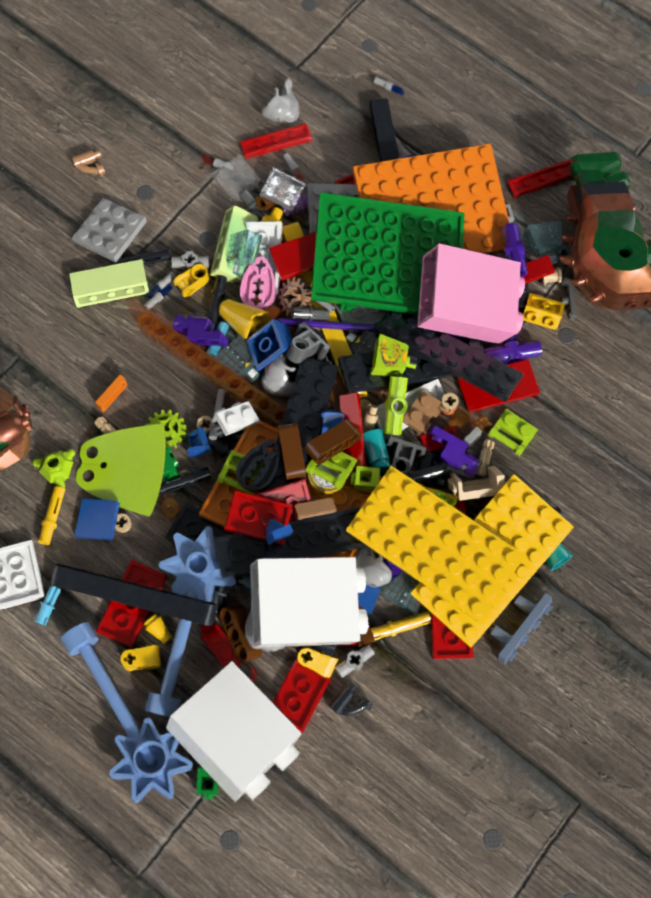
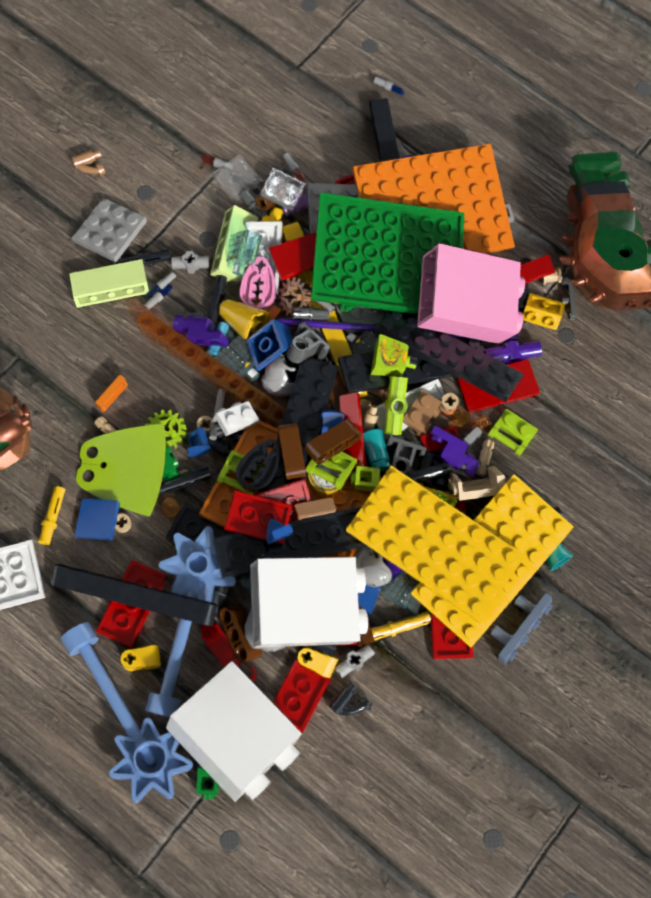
(47, 606): medium azure axle -> none
(55, 466): lime rock -> none
(157, 628): yellow cone -> none
(189, 282): yellow piece -> none
(275, 141): red tile -> none
(282, 107): light grey piece -> none
(514, 246): dark purple piece -> none
(539, 179): red tile -> none
(545, 239): clear light blue torso -> none

